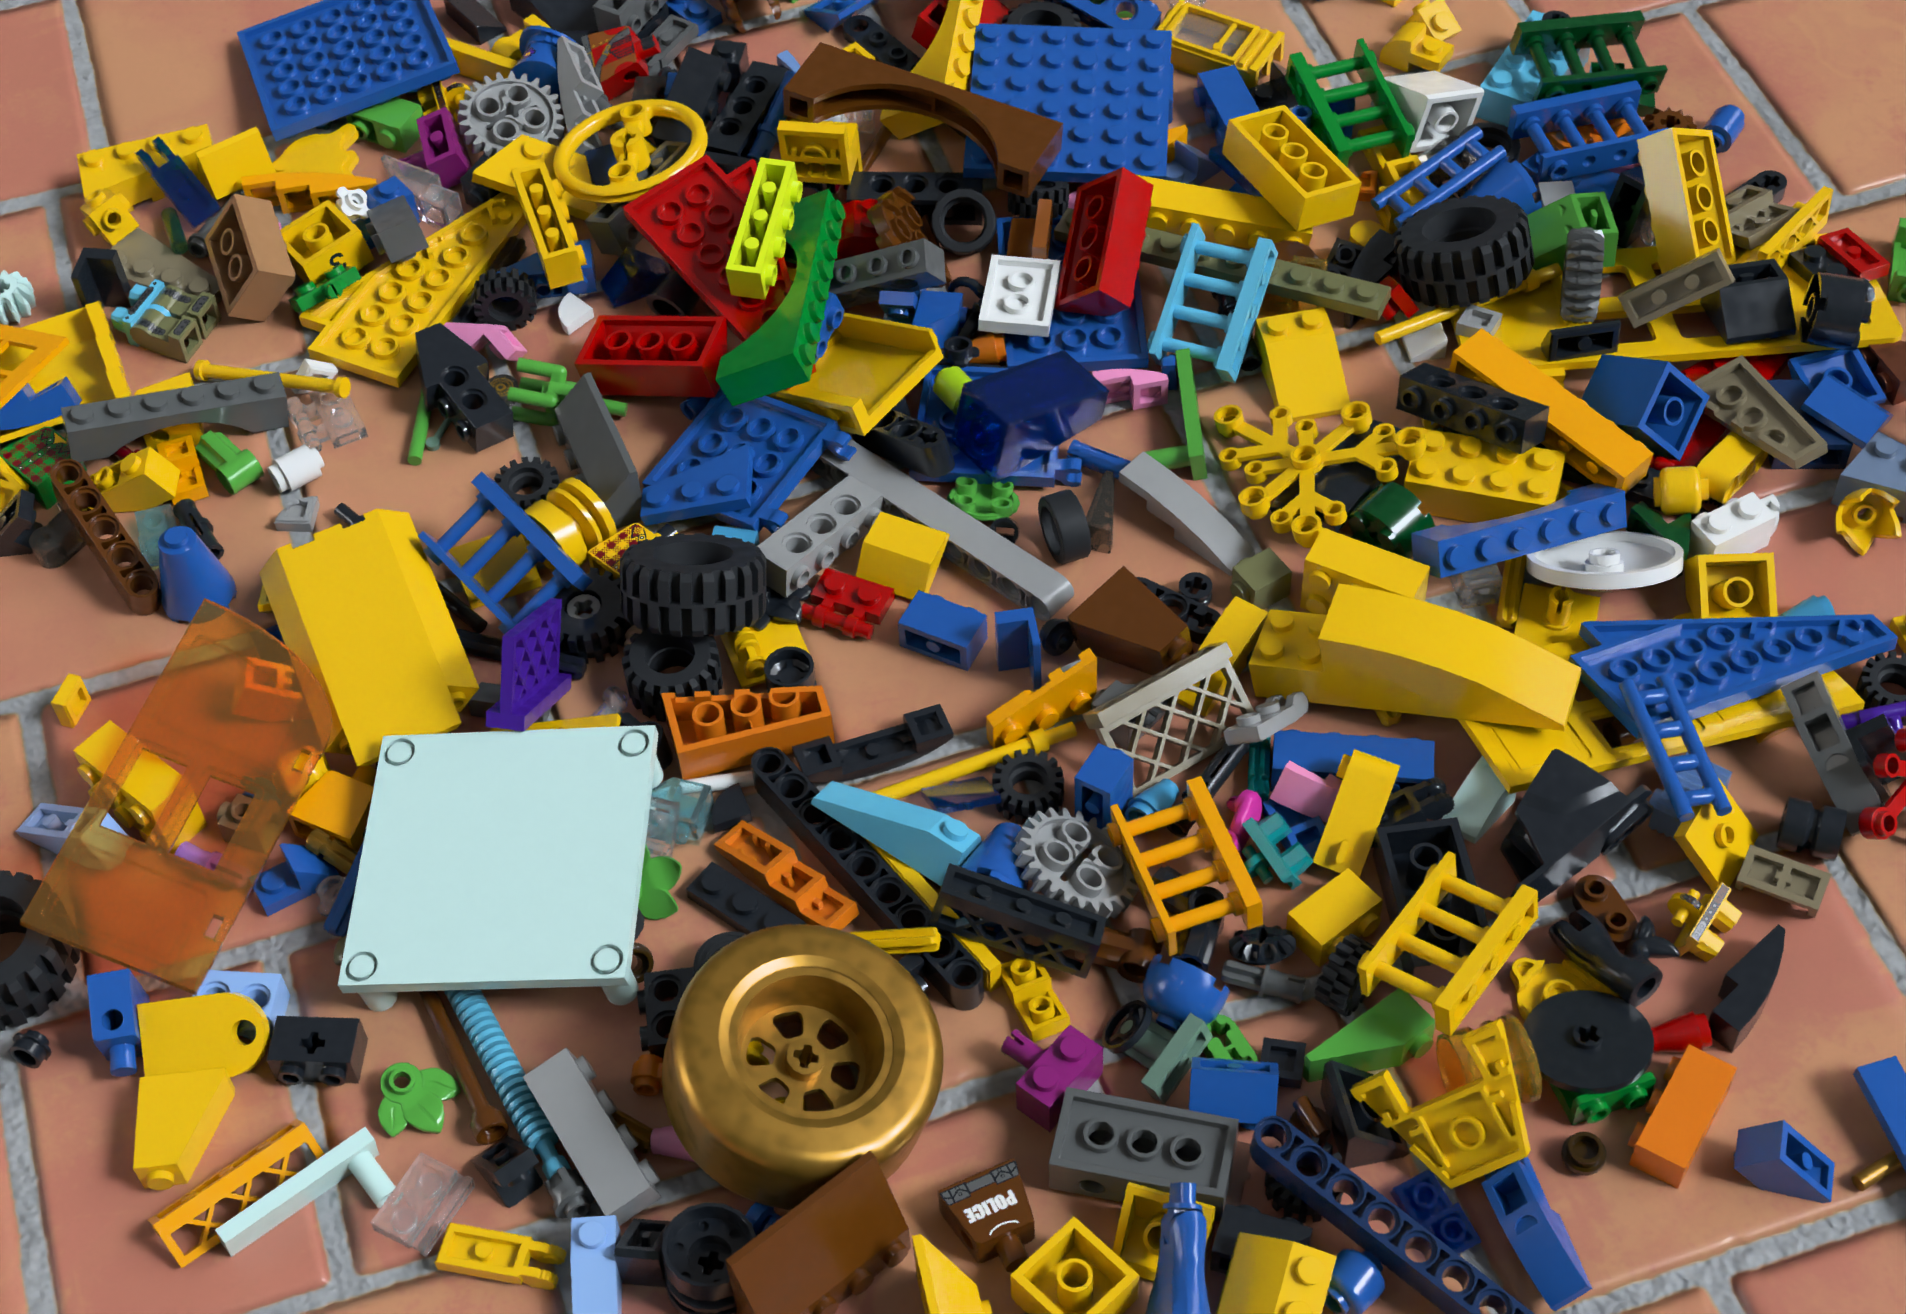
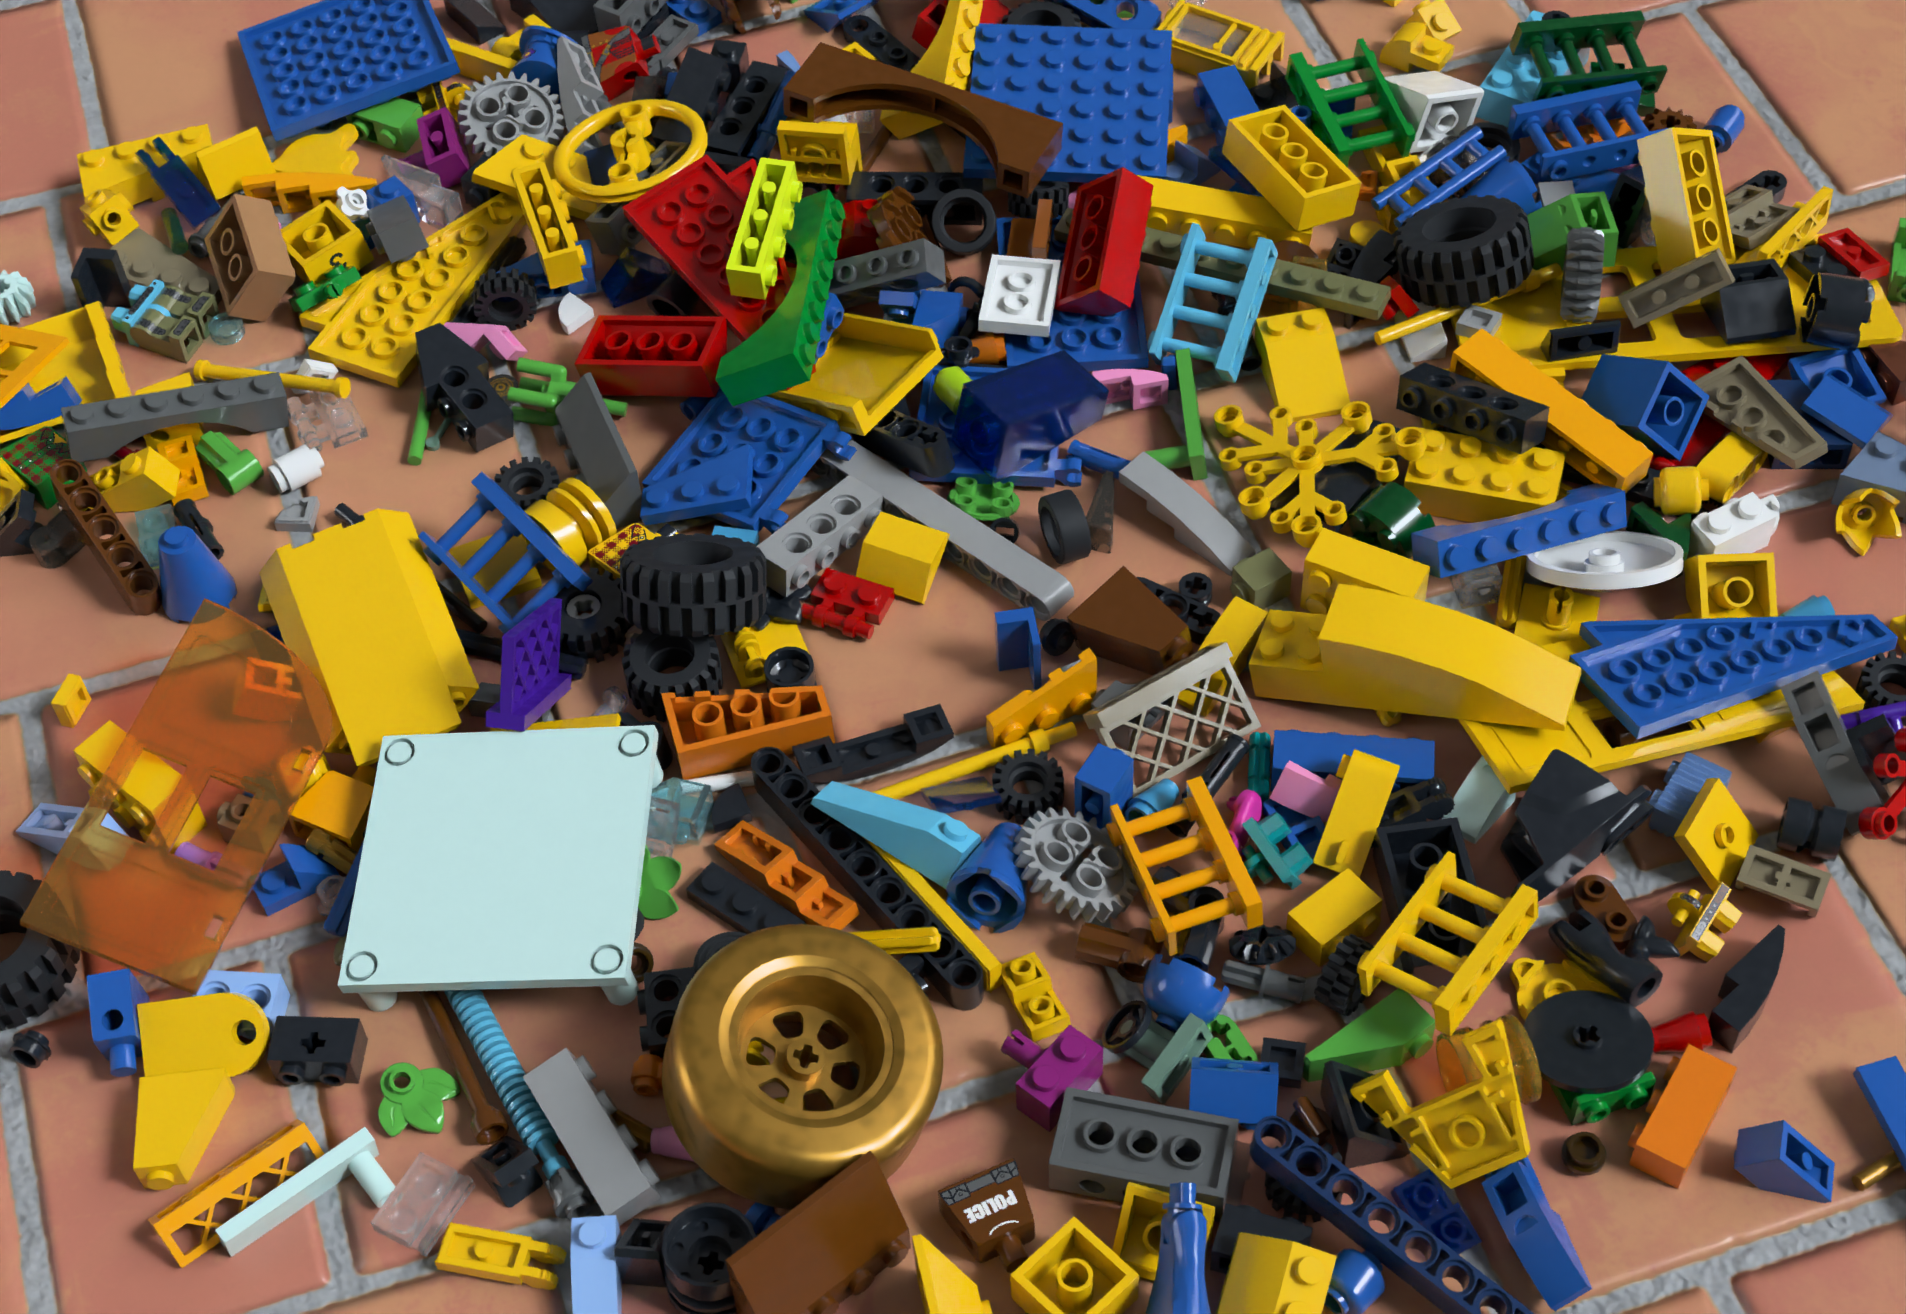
(226, 329): none -> clear light blue tile
(943, 630): blue brick -> none
(1020, 915): black fence -> none
(1268, 719): light grey hinge -> none
(1668, 766): blue bar -> none

